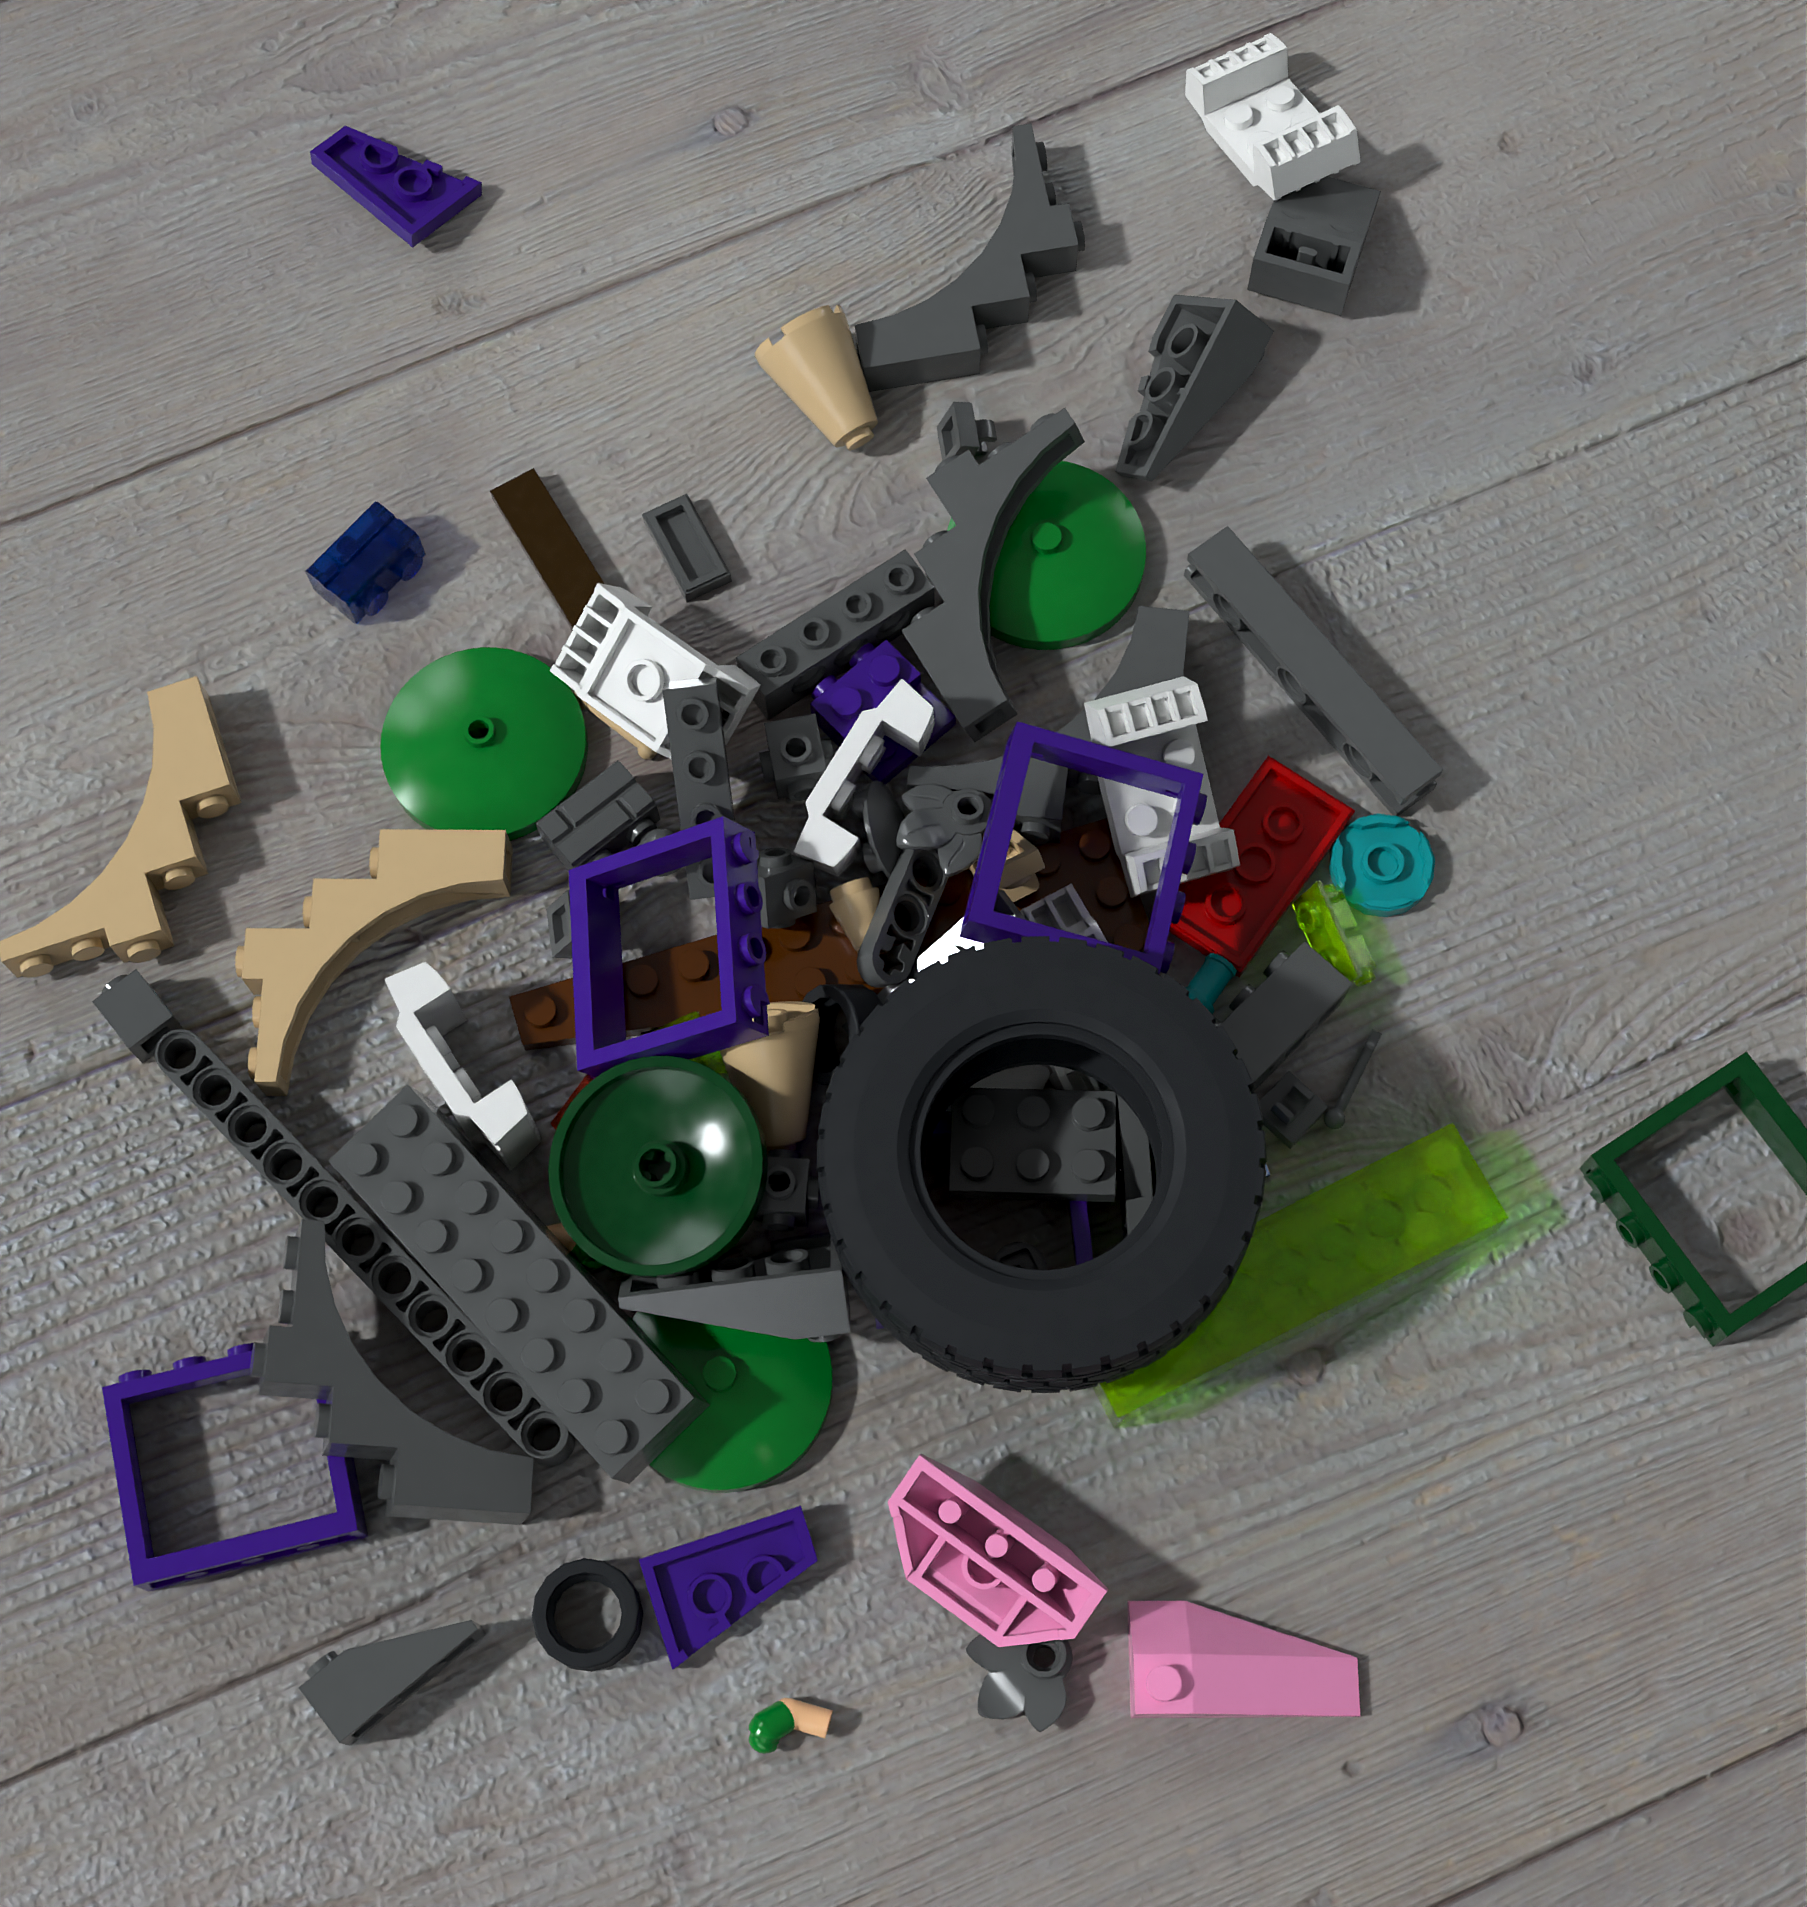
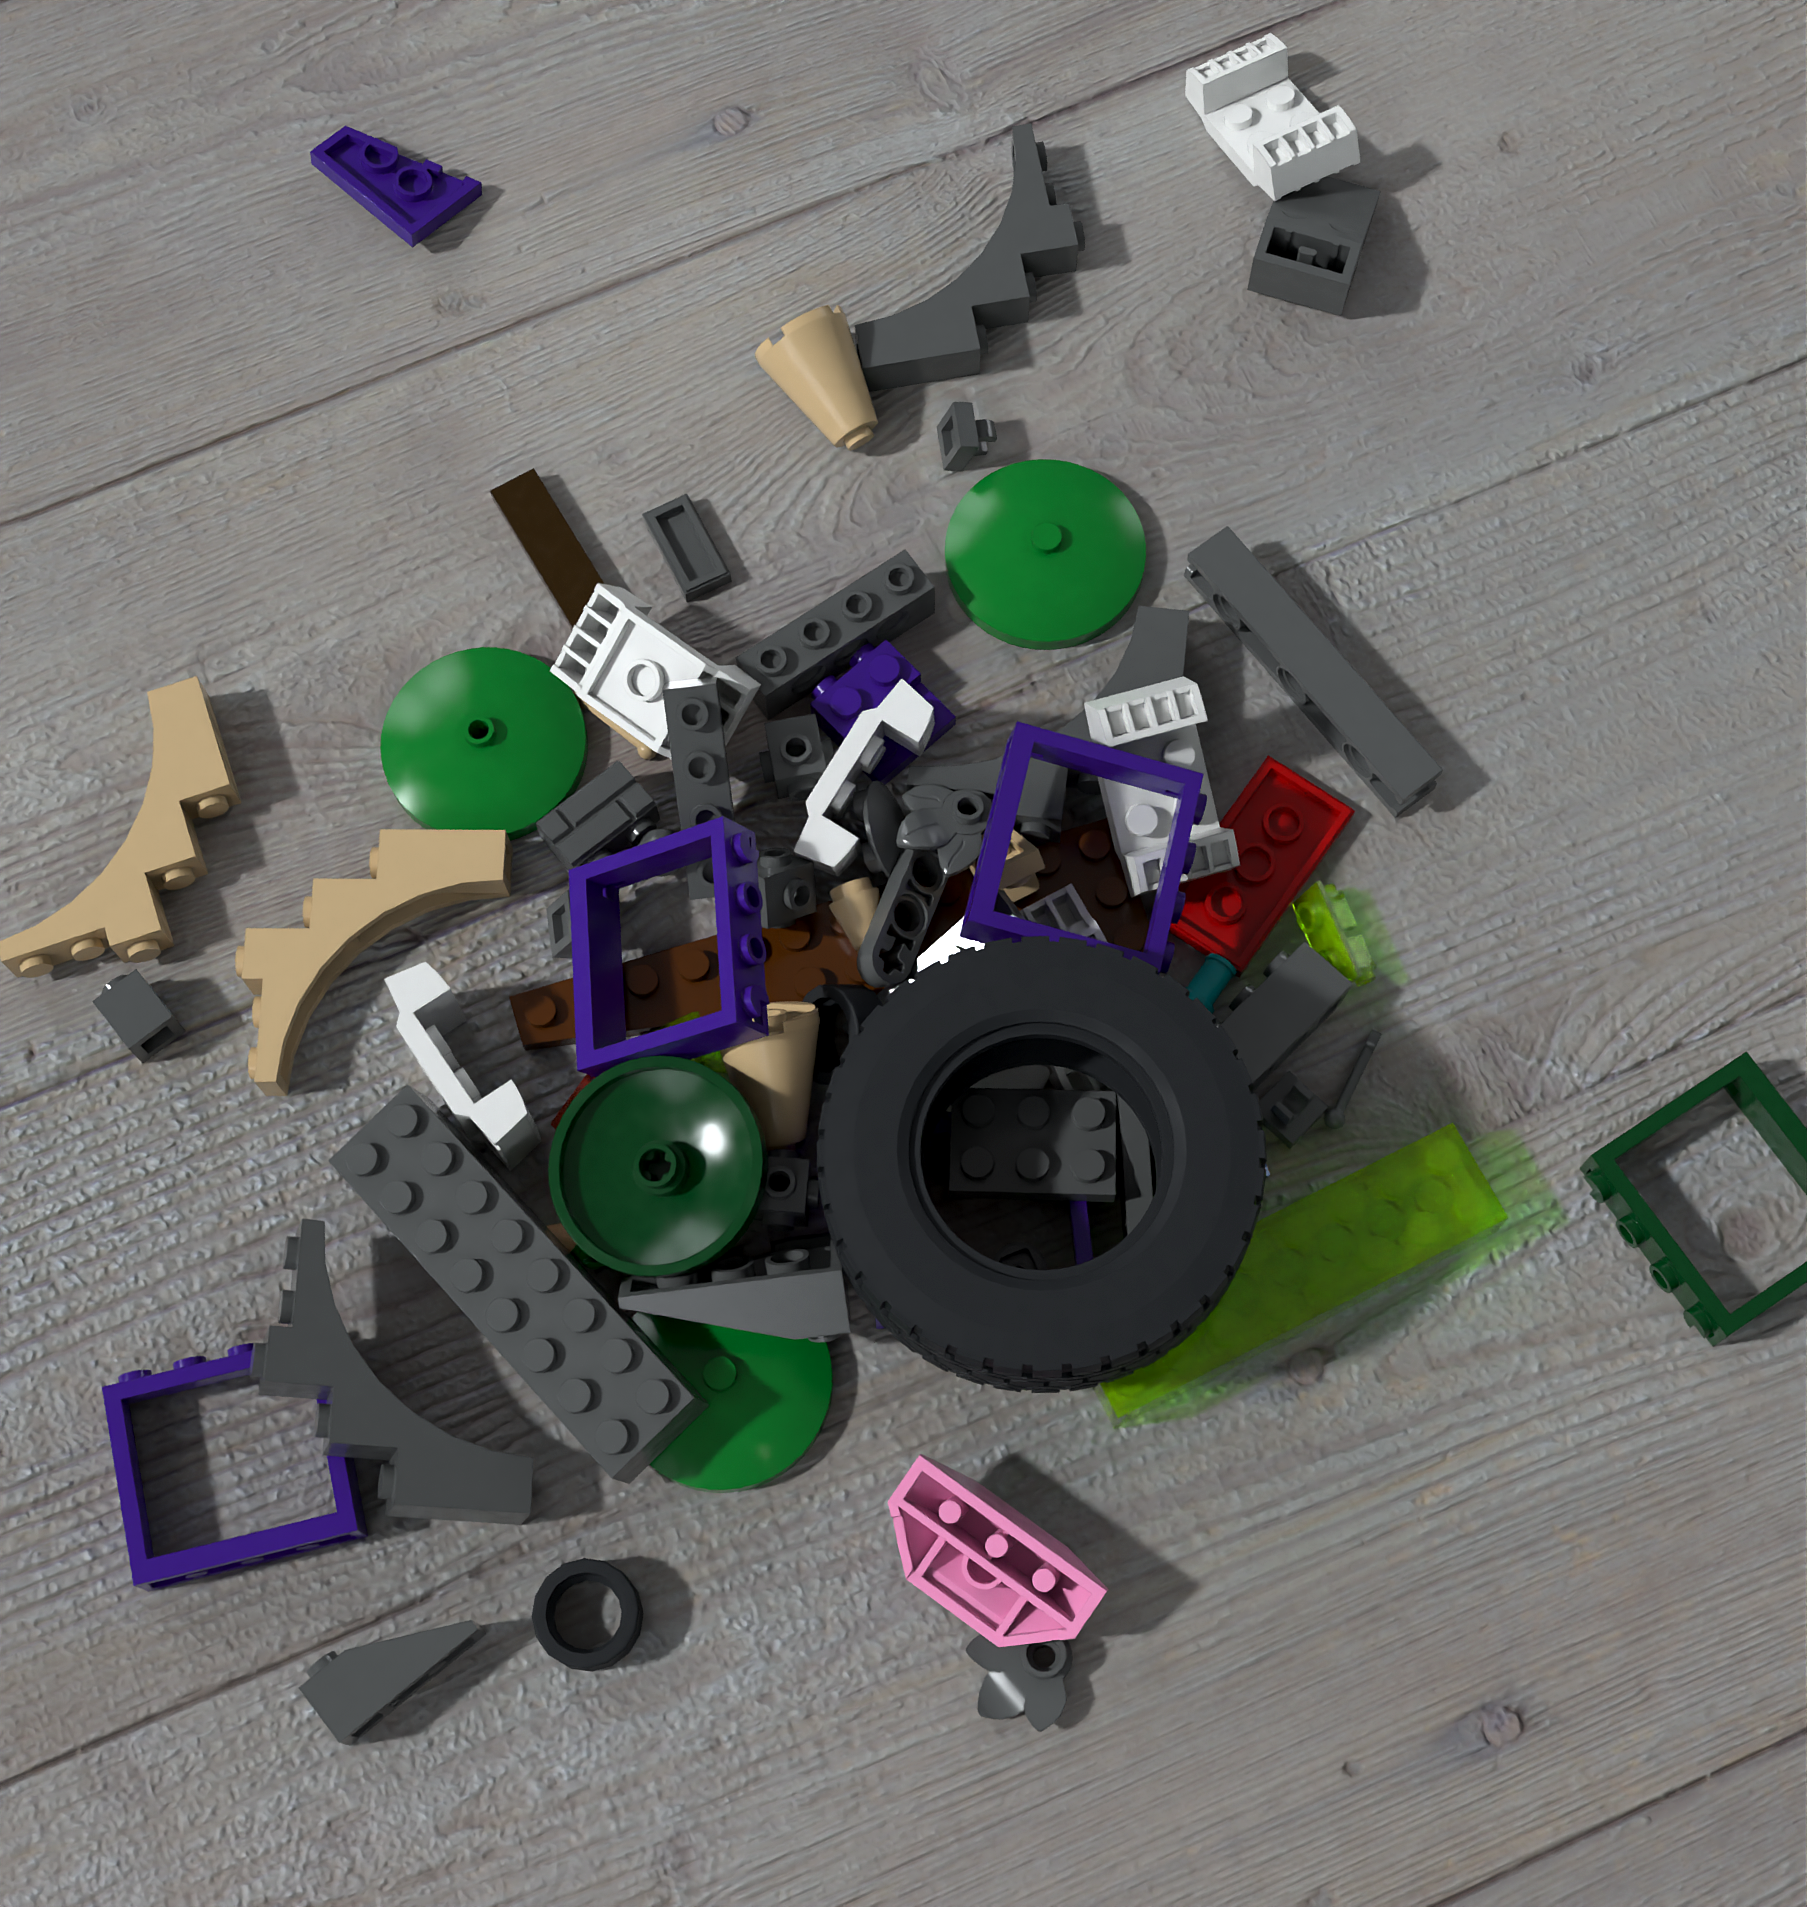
(347, 1223): dark grey beam -> none
(367, 563): clear blue brick -> none
(722, 1577): dark purple wing -> none
(782, 1718): arm -> none
(961, 564): dark grey arch -> none
(1201, 359): dark grey wedge -> none
(1220, 1666): bright pink wedge -> none
(1382, 865): teal tile -> none

